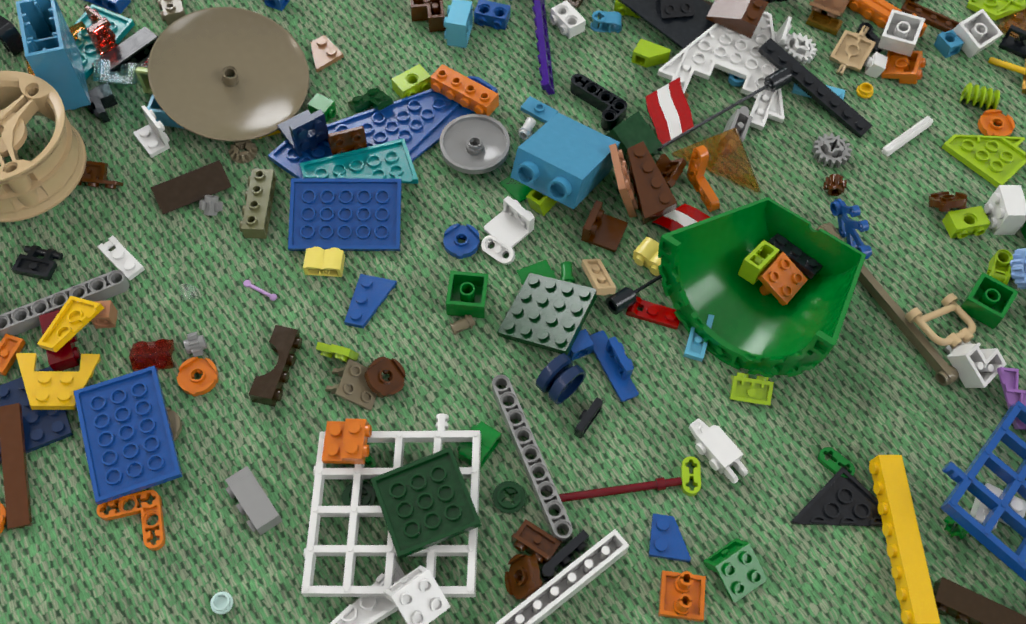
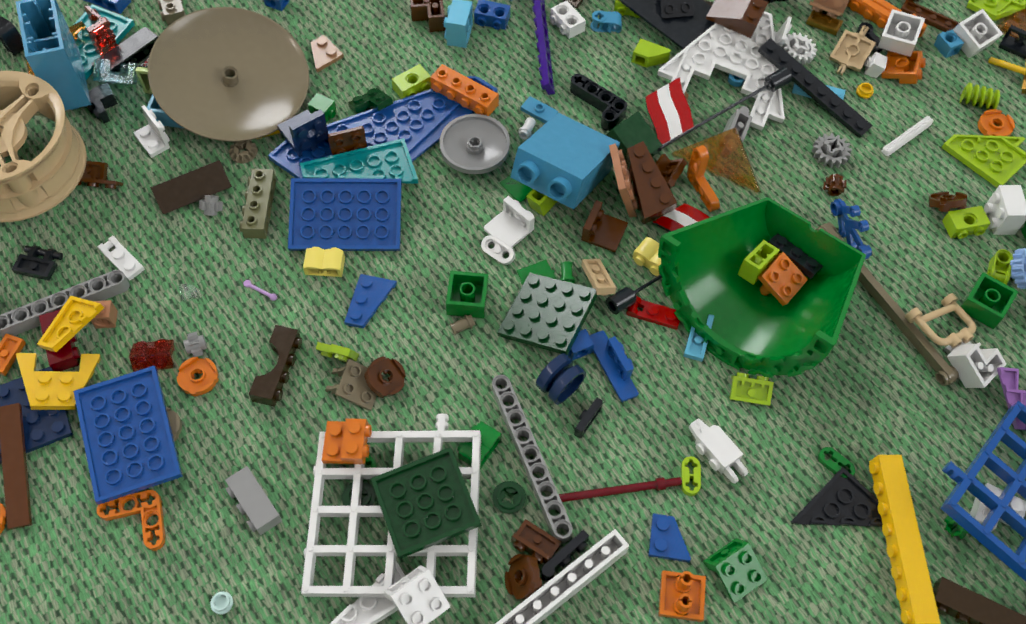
(465, 249): blue plate -> none

